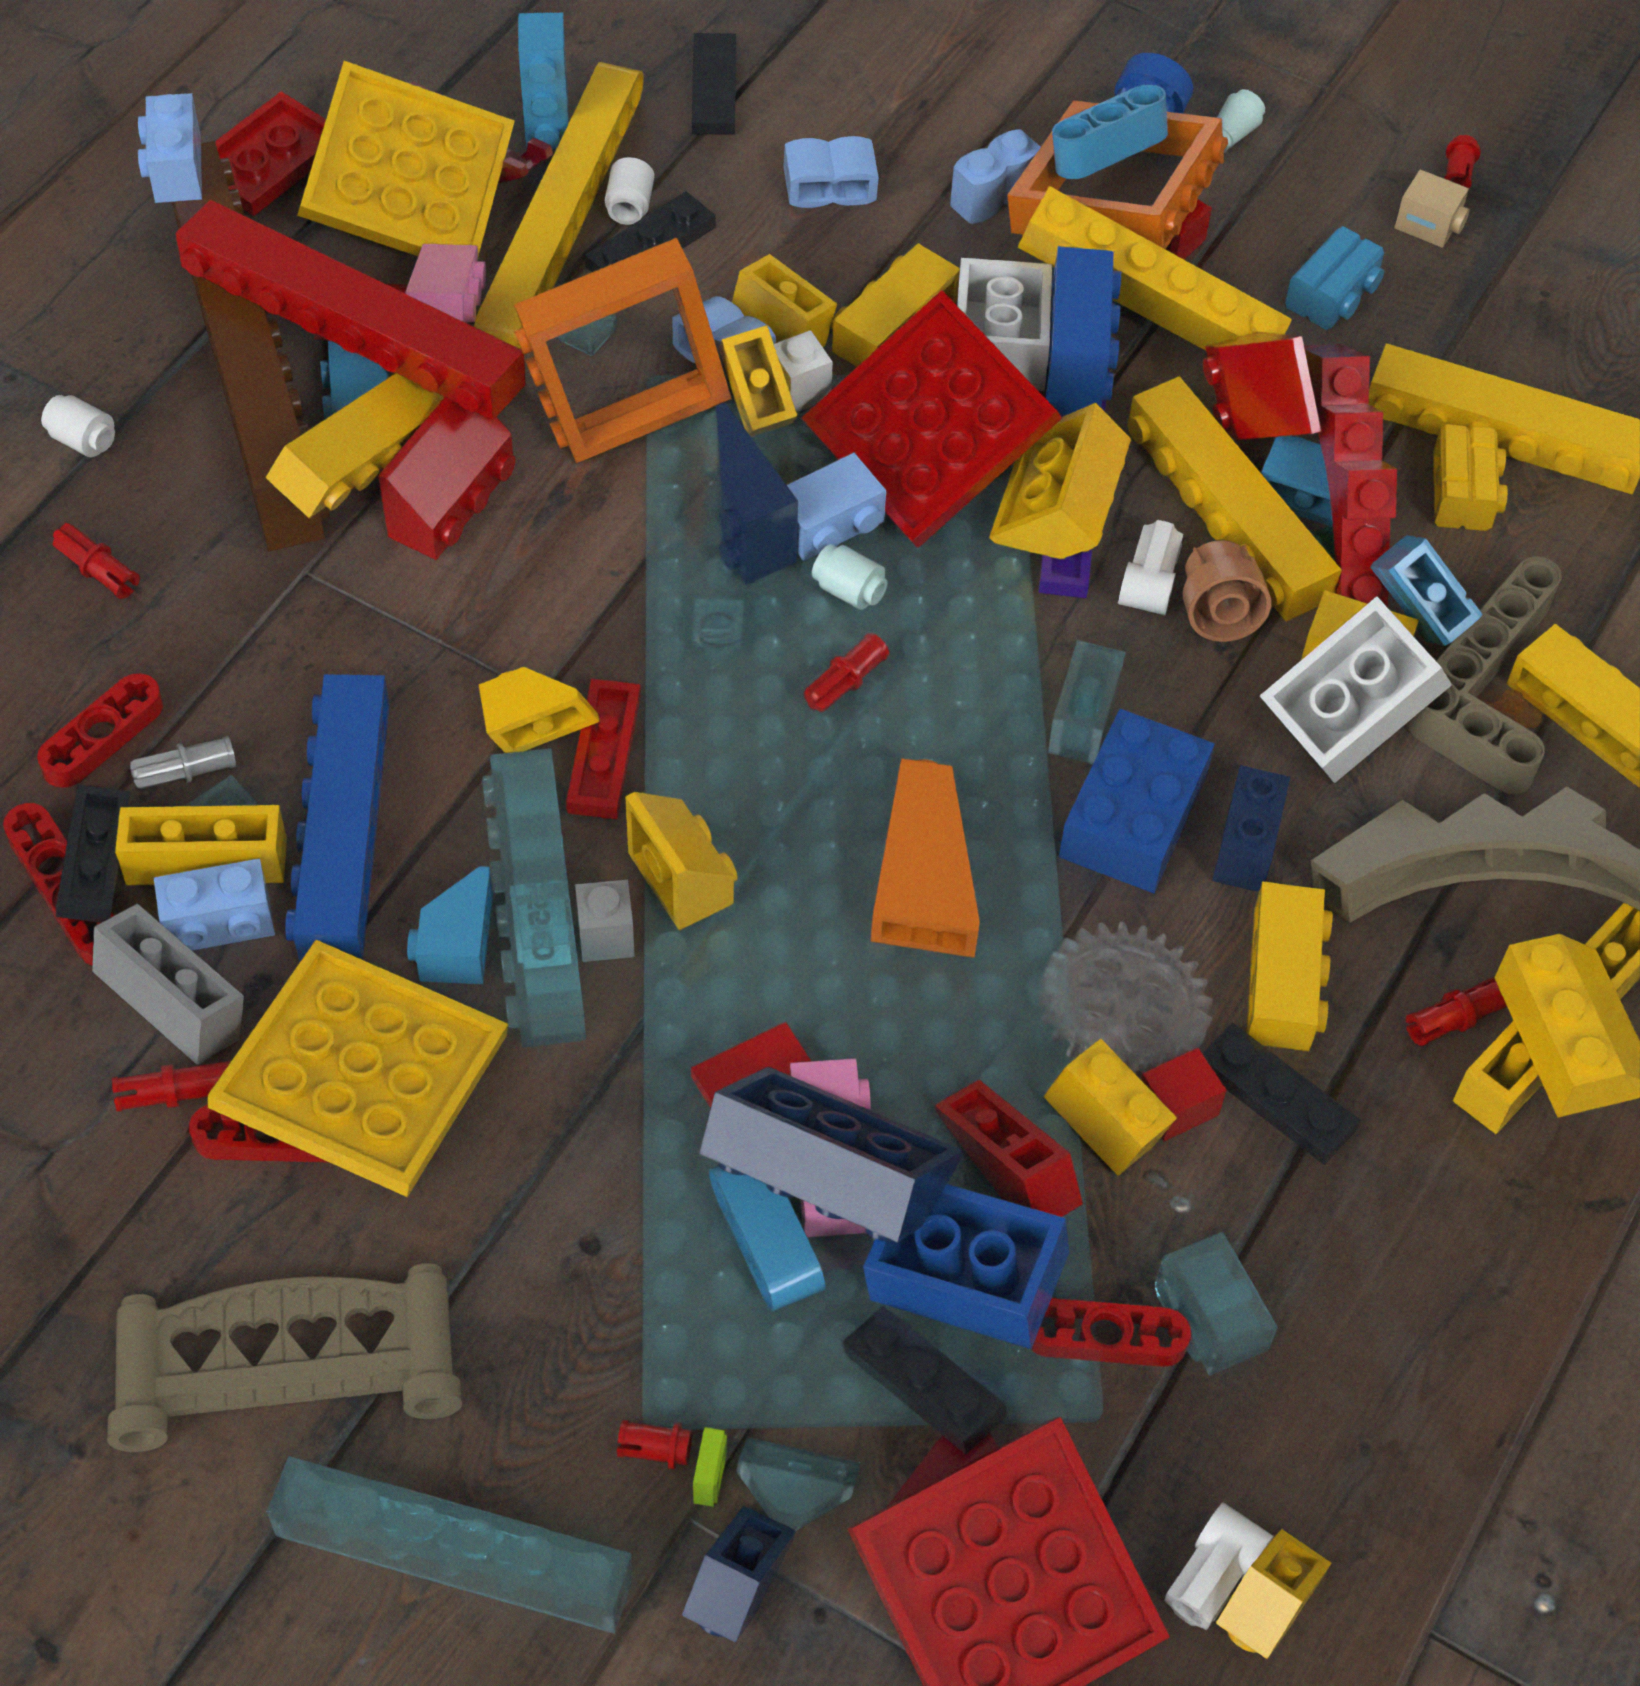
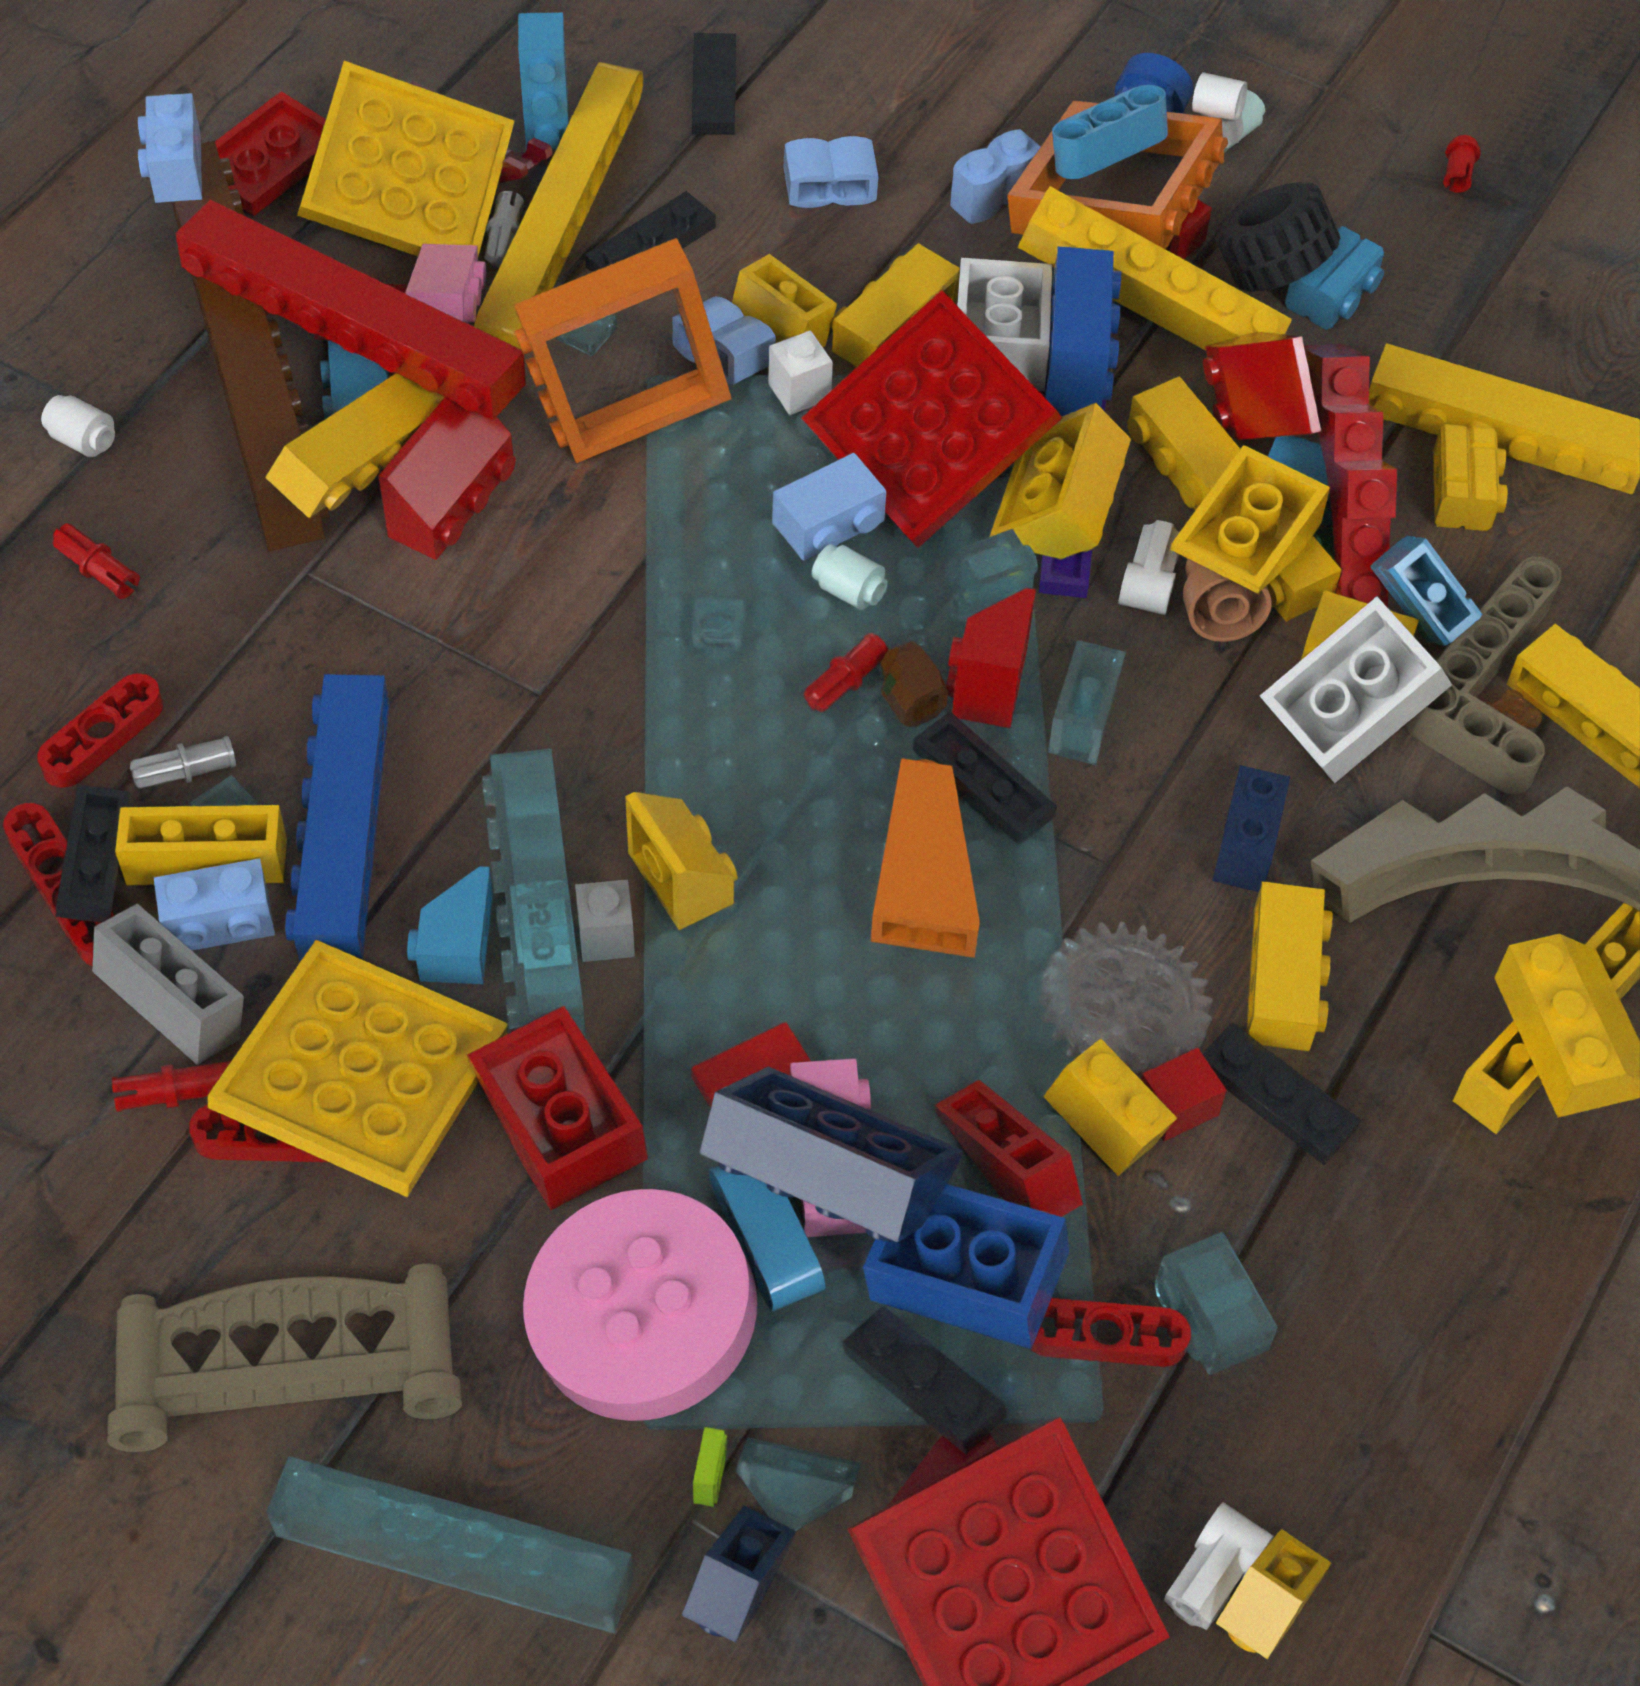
(502, 227): none -> light grey axle
(531, 709): yellow slope -> none
(559, 1107): none -> red slope
(604, 750): red plate -> none
(629, 190): white brick -> none
(640, 1304): none -> bright pink brick
(655, 1443): red pin -> none
(754, 505): dark blue slope -> none
(757, 381): yellow brick -> none
(912, 684): none -> reddish brown rock
(986, 778): none -> black plate
(991, 573): none -> clear light blue brick
(991, 660): none -> red slope
(1136, 800): blue brick -> none
(1223, 99): none -> white piece
(1253, 520): none -> yellow slope
(1277, 236): none -> black tyre
(1432, 209): tan brick -> none
(1455, 1012): red pin -> none

